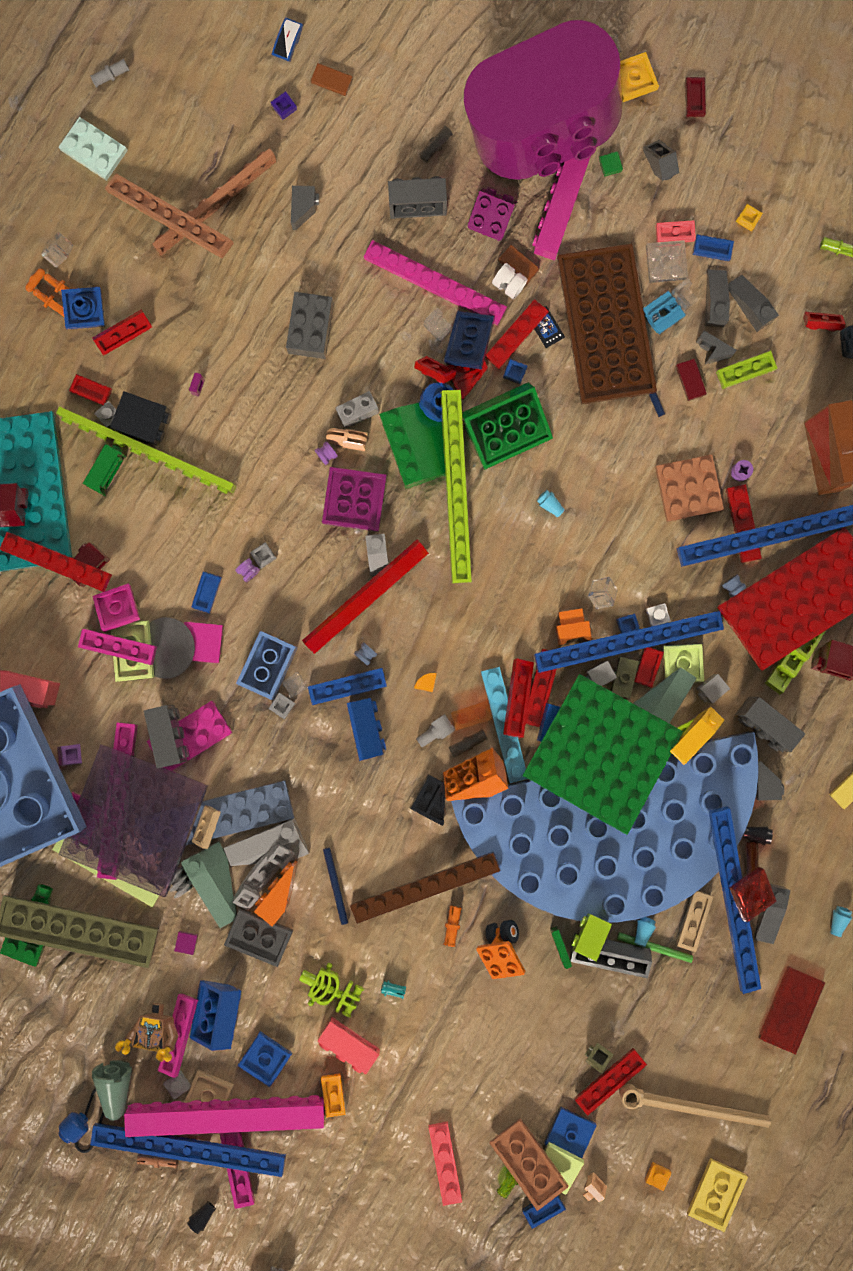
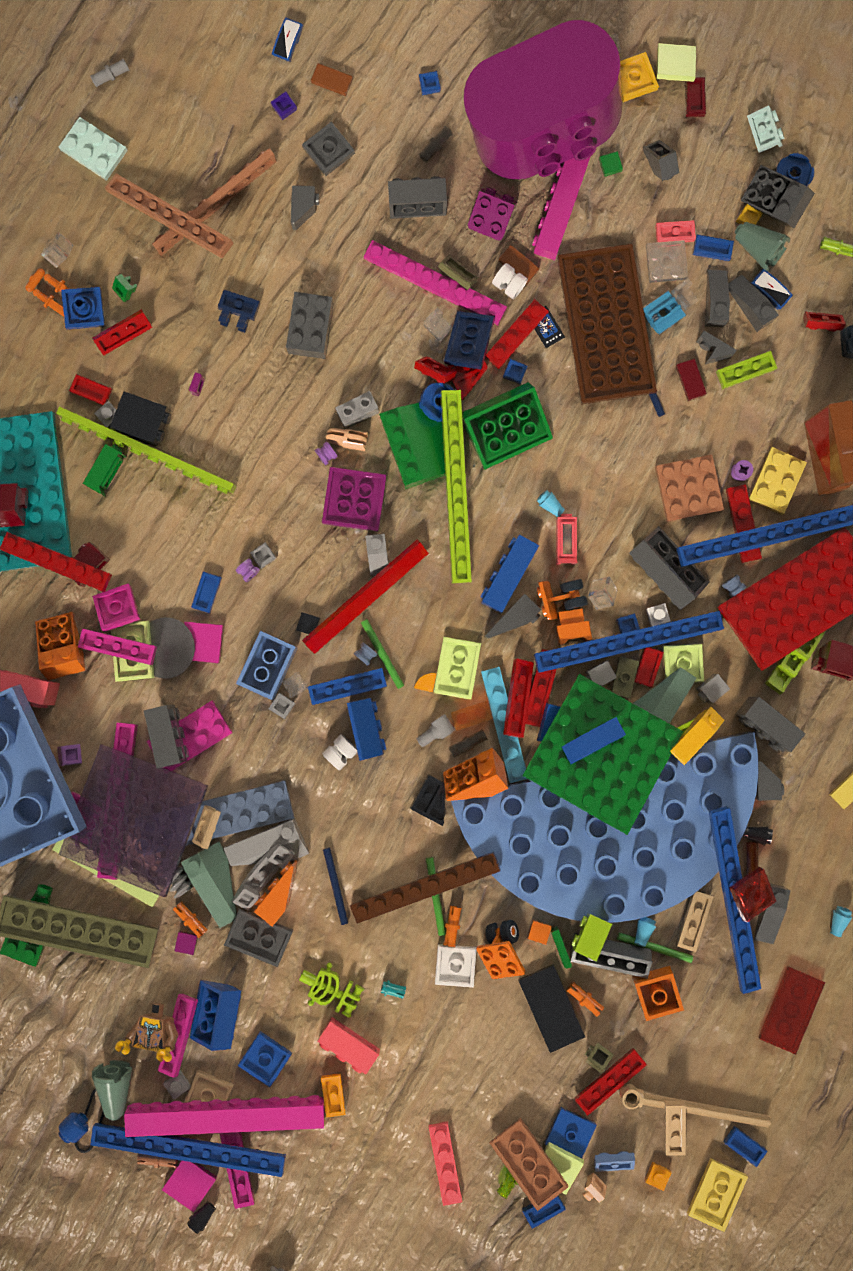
(58, 646): none -> orange slope
(123, 288): none -> green tile
(189, 1184): none -> dark pink tile
(190, 919): none -> orange pin
(238, 305): none -> dark blue plate
(307, 623): none -> black tile
(328, 149): none -> dark grey plate
(340, 752): none -> white wheel
(382, 653): none -> bright green bar
(429, 83): none -> blue tile
(436, 900): none -> bright green bar
(455, 966): none -> white tile
(457, 668): none -> yellowish green tile
(458, 272): none -> olive plate
(510, 573): none -> blue brick
(519, 615): none -> dark grey slope
(539, 932): none -> orange tile
(551, 1008): none -> black tile
(566, 539): none -> coral window
(571, 588): none -> plate
(585, 999): none -> orange pin
(593, 740): none -> blue slope
(614, 1162): none -> medium blue plate
(658, 993): none -> orange brick
(661, 562): none -> dark grey slope
(675, 1127): none -> tan plate
(676, 62): none -> yellowish green tile
(745, 1146): none -> blue tile
(762, 243): none -> sand green cone
(765, 129): none -> light aqua bracket
(771, 288): none -> slope
(777, 480): none -> light yellow plate
(778, 196): none -> dark grey slope
(797, 162): none -> blue plate

